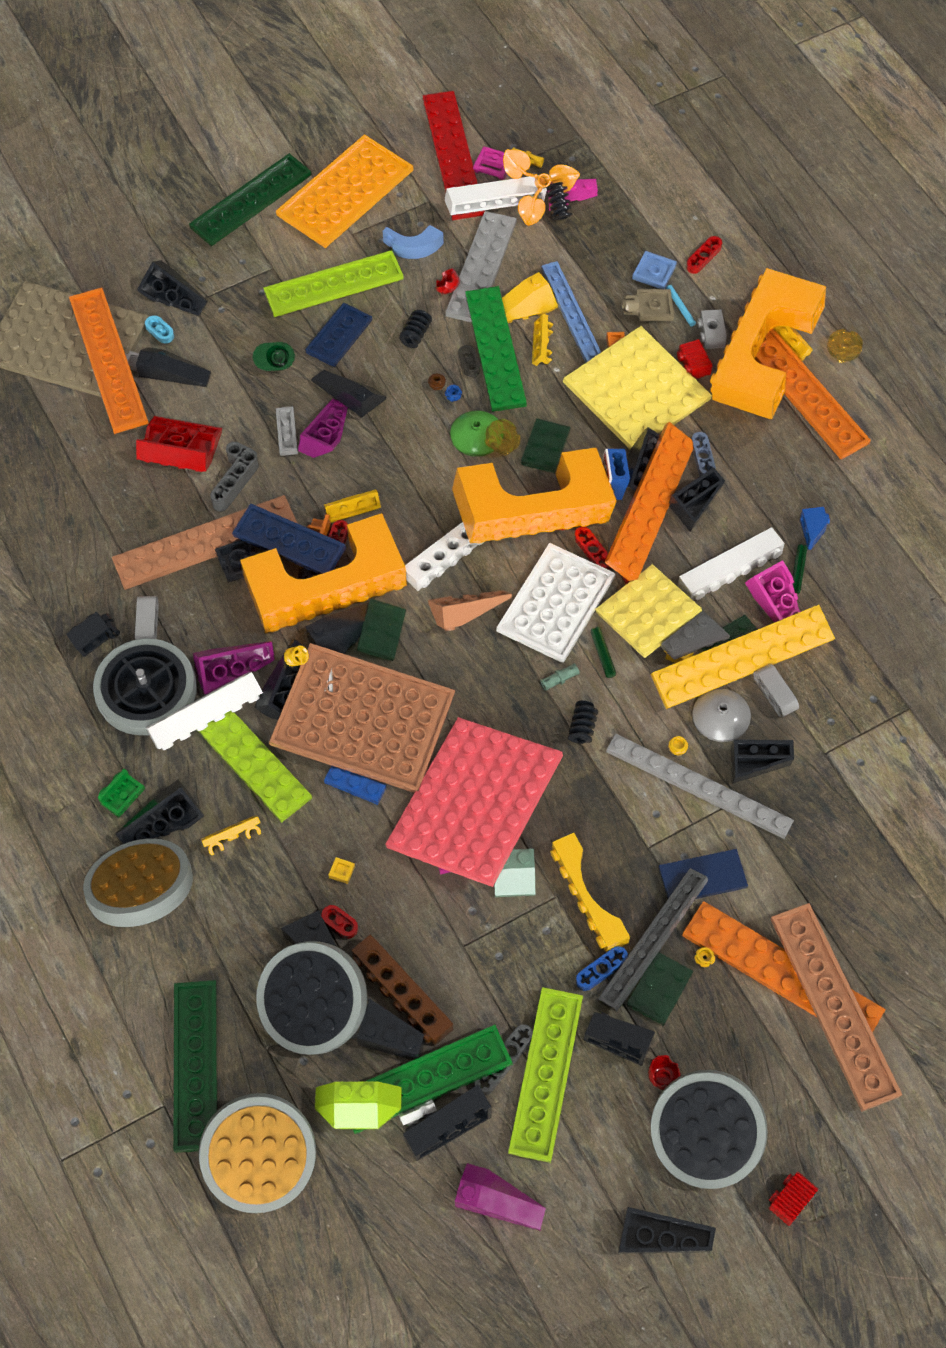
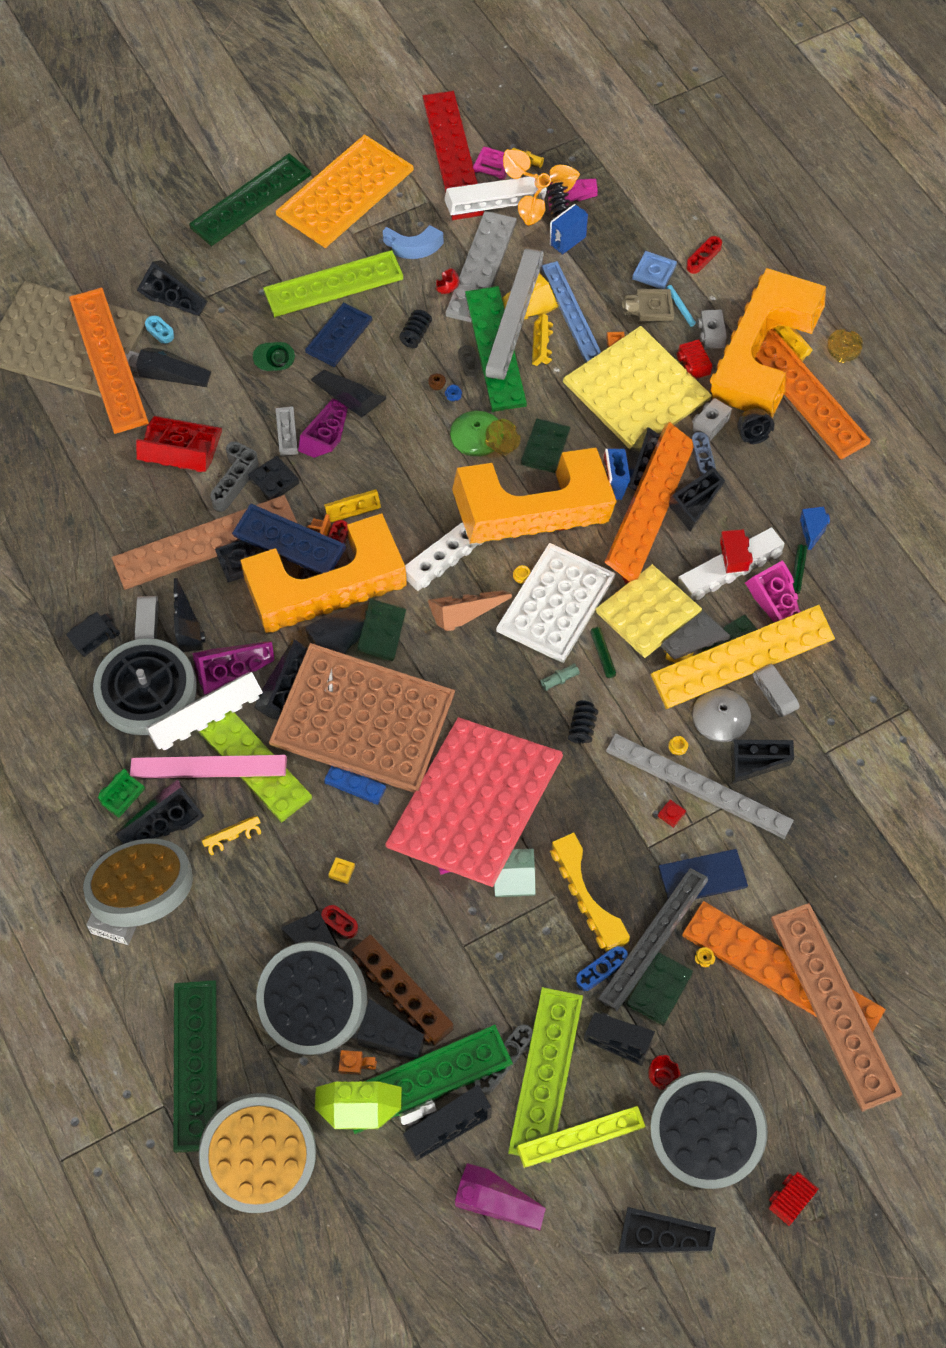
(118, 934): none -> light grey brick
(185, 623): none -> black wedge
(208, 766): none -> bright pink tile
(274, 479): none -> black brick
(299, 652): yellow wheel -> none
(352, 1062): none -> orange plate
(514, 314): none -> light grey beam
(521, 574): none -> yellow plate
(568, 229): none -> blue piece
(580, 1136): none -> neon yellow plate
(591, 541): red beam -> none
(672, 813): none -> red plate
(712, 418): none -> light grey brick
(735, 551): none -> red brick
(755, 425): none -> black cylinder

